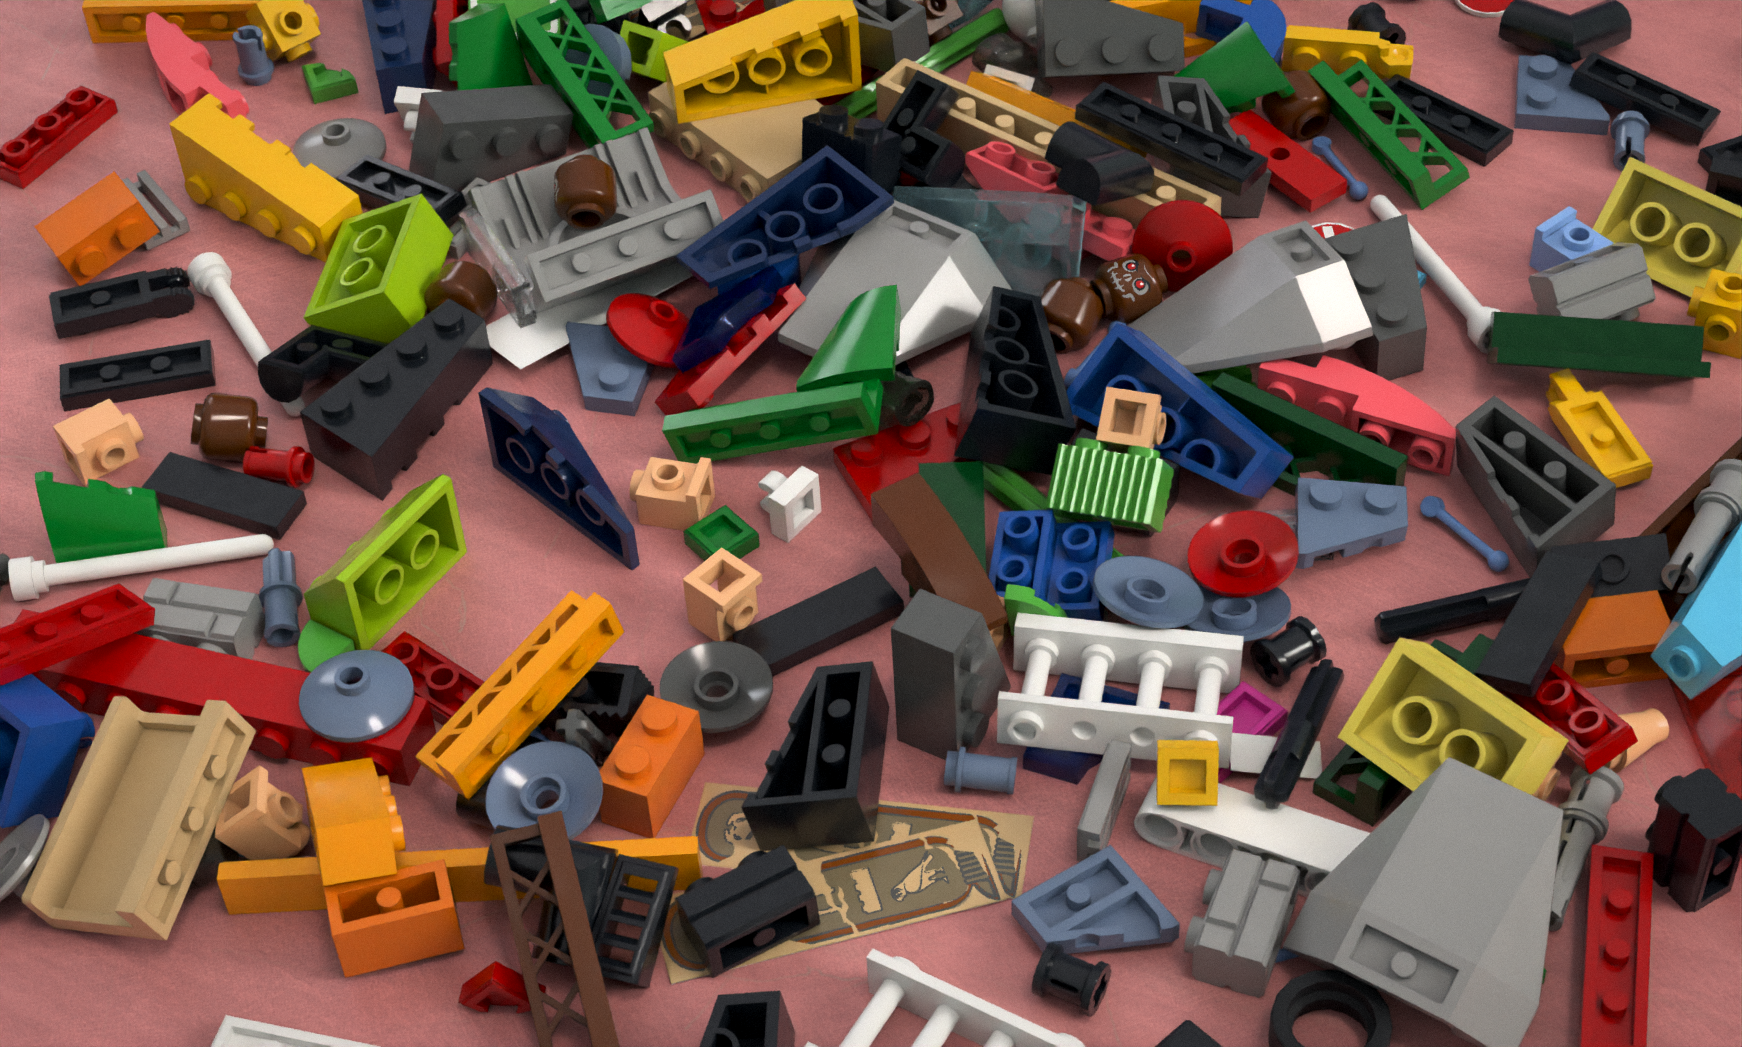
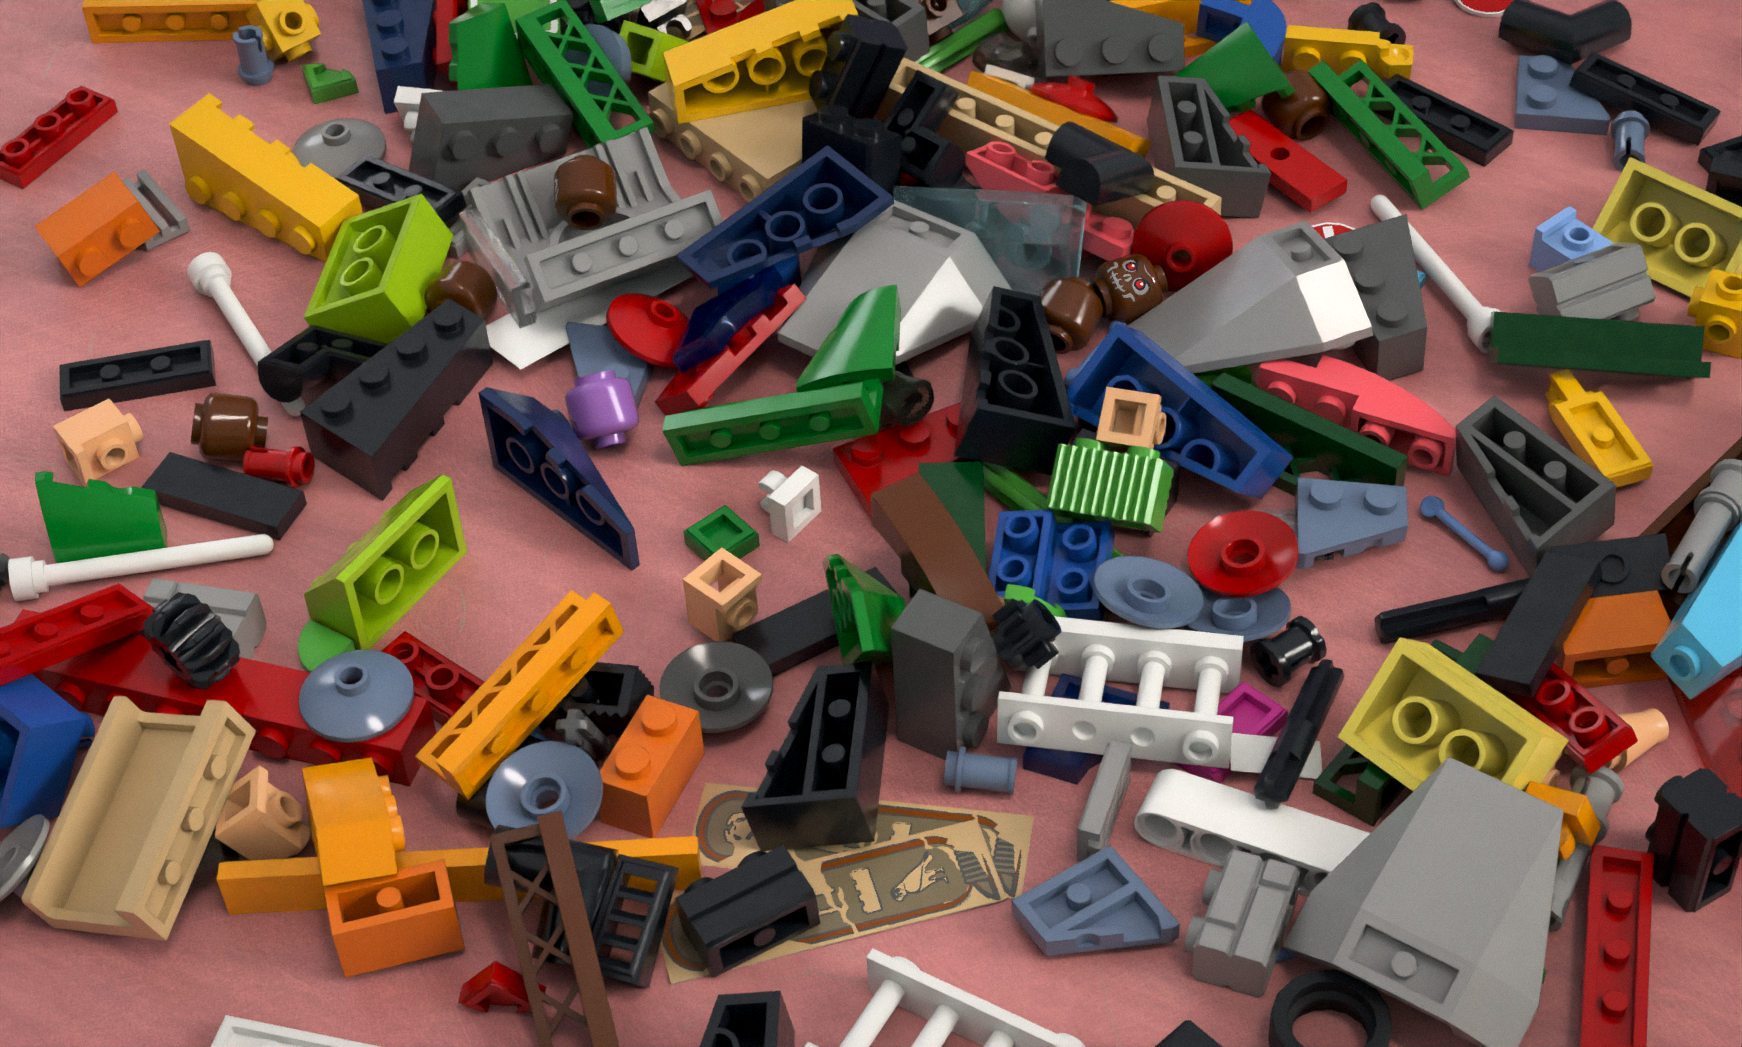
(121, 301): black hinge -> none
(185, 69): coral slope -> none
(191, 640): none -> black gear
(280, 598): sand blue axle -> none
(602, 408): none -> medium lavender head
(673, 492): light nougat brick -> none
(858, 66): none -> black brick
(861, 612): none -> green wedge
(1025, 633): none -> black gear
(1071, 979): black bush -> none
(1076, 95): none -> red dish
(1171, 138): black tile -> none
(1187, 772): yellow tile -> none
(1322, 146): medium blue hinge -> none
(1579, 818): none -> light orange tile

